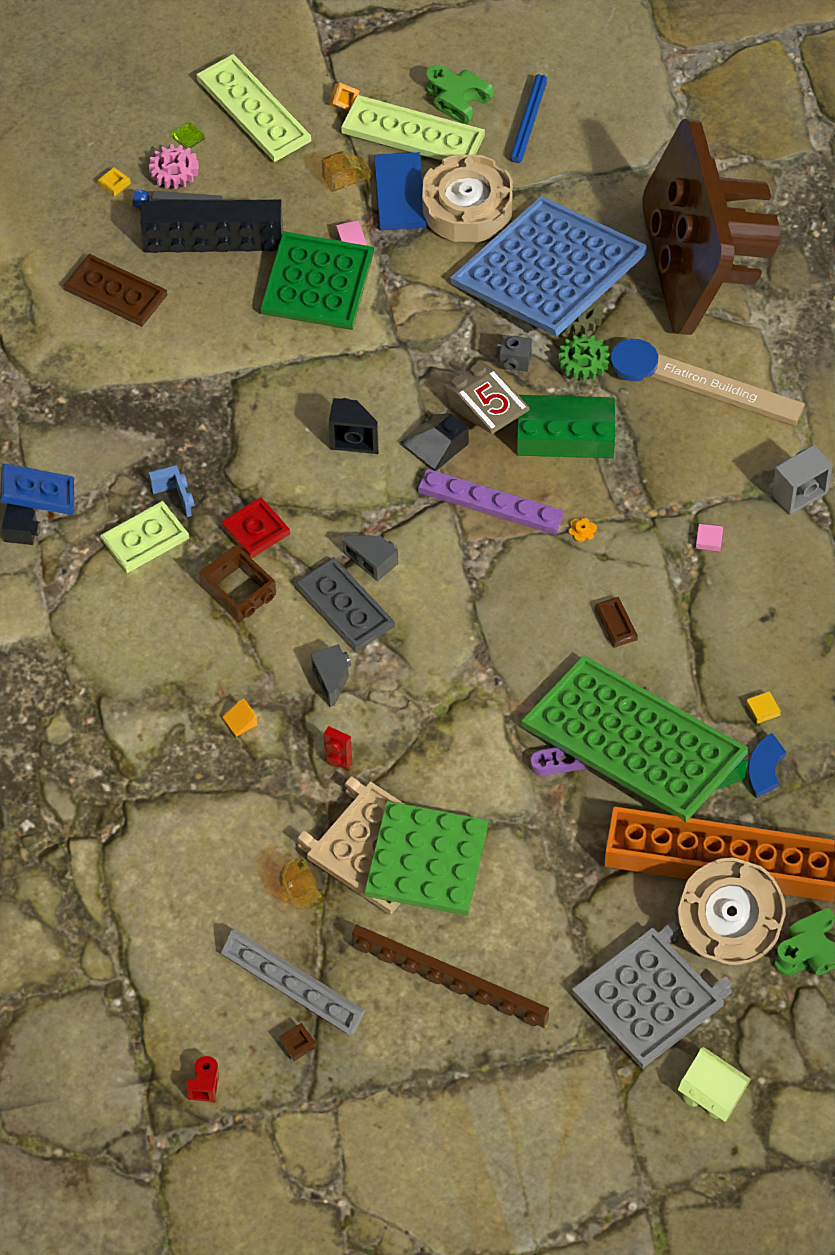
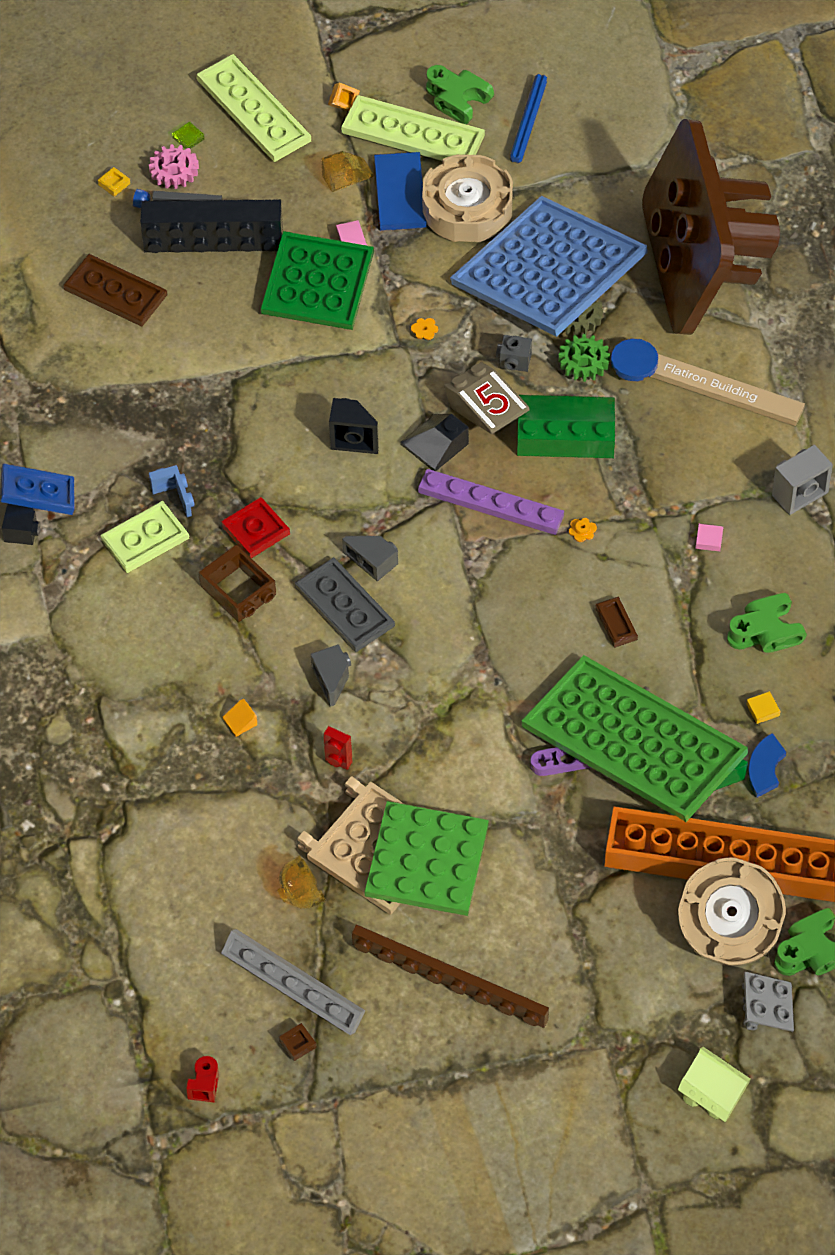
(424, 328): none -> light orange plant
(650, 996): light grey plate -> none
(763, 626): none -> bright green piece
(767, 1002): none -> light grey hinge

